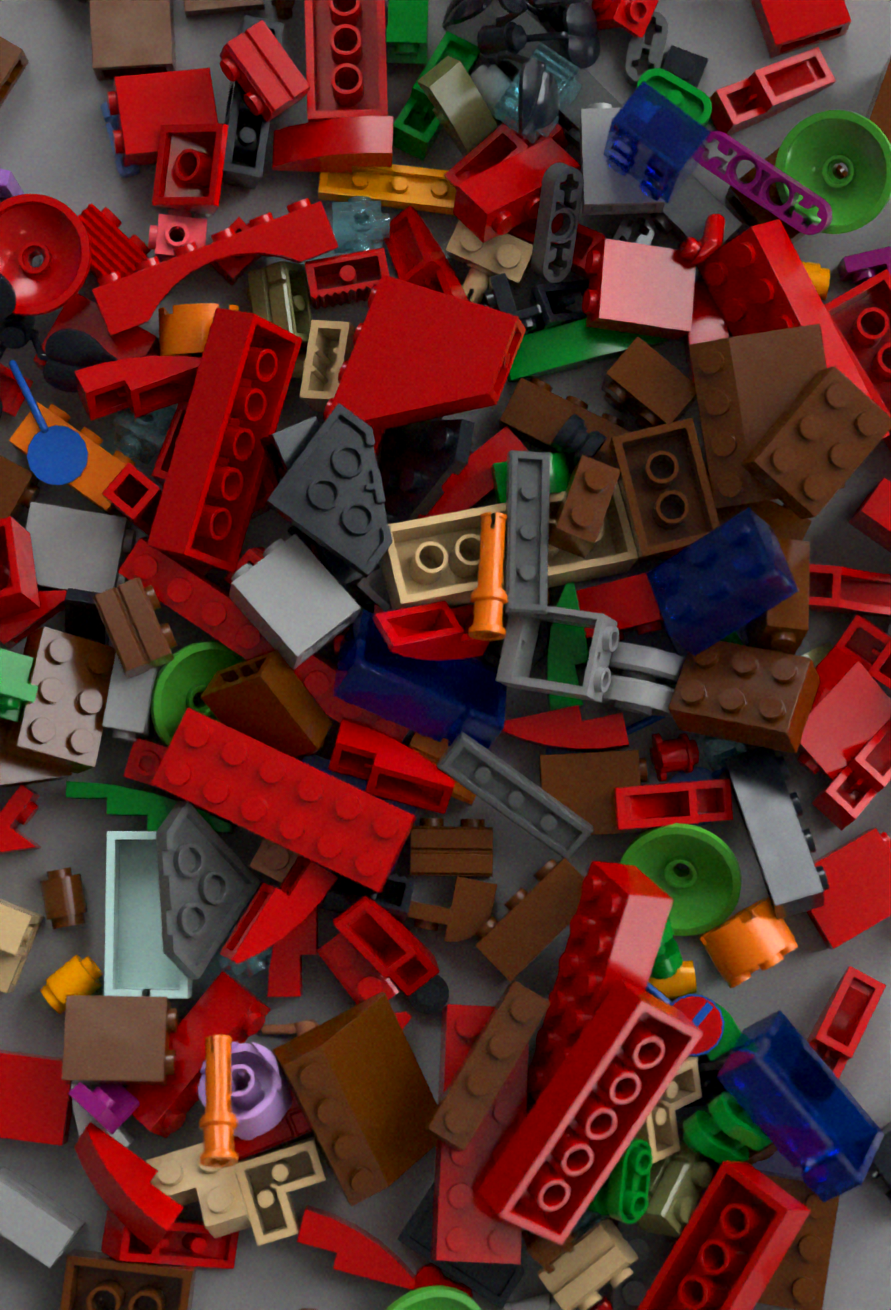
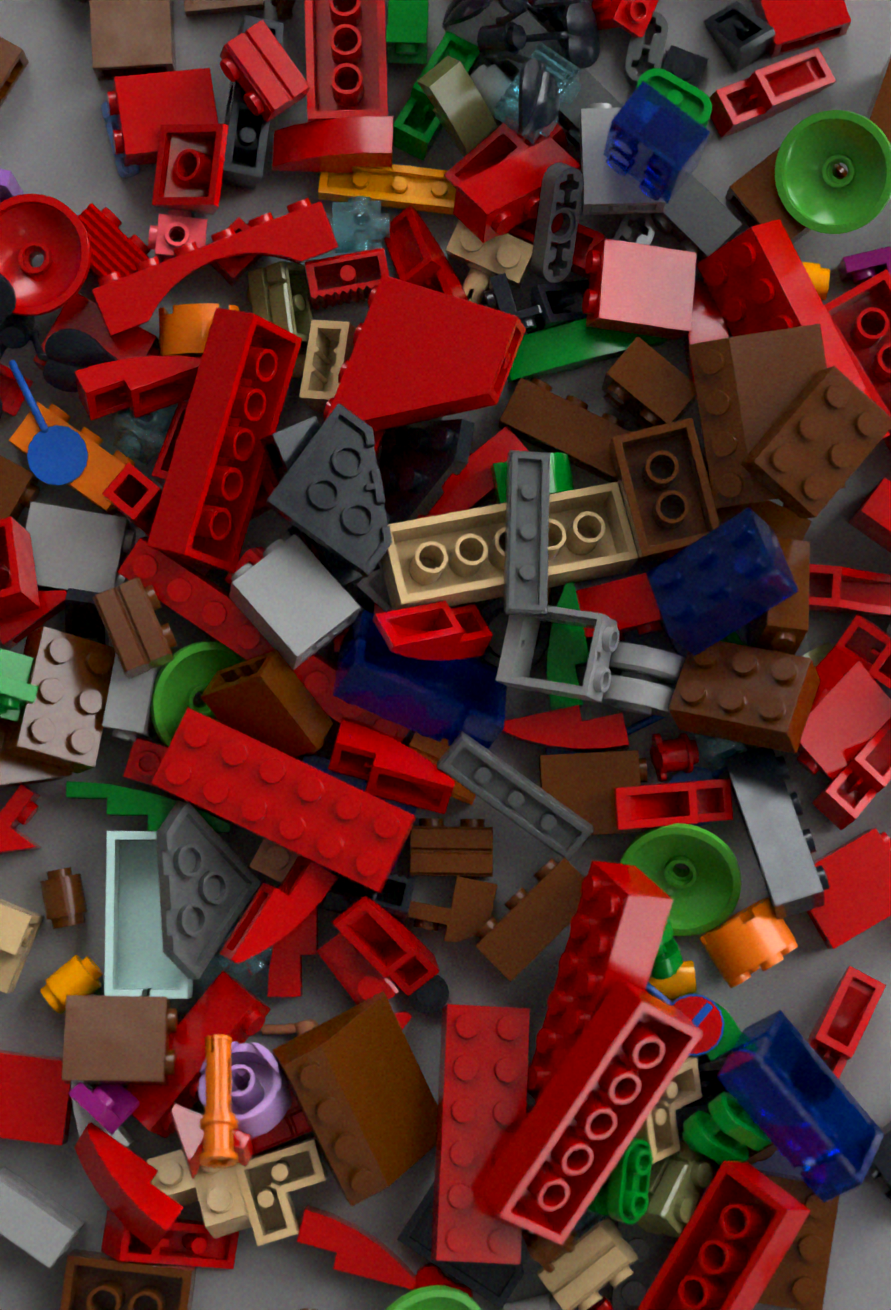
(192, 1139): none -> slope
(486, 1066): reddish brown brick -> none
(489, 595): orange pin -> none
(575, 439): black wheel -> none
(583, 506): reddish brown brick -> none
(712, 240): red arm -> none
(740, 35): none -> black slope
(765, 177): magenta beam -> none

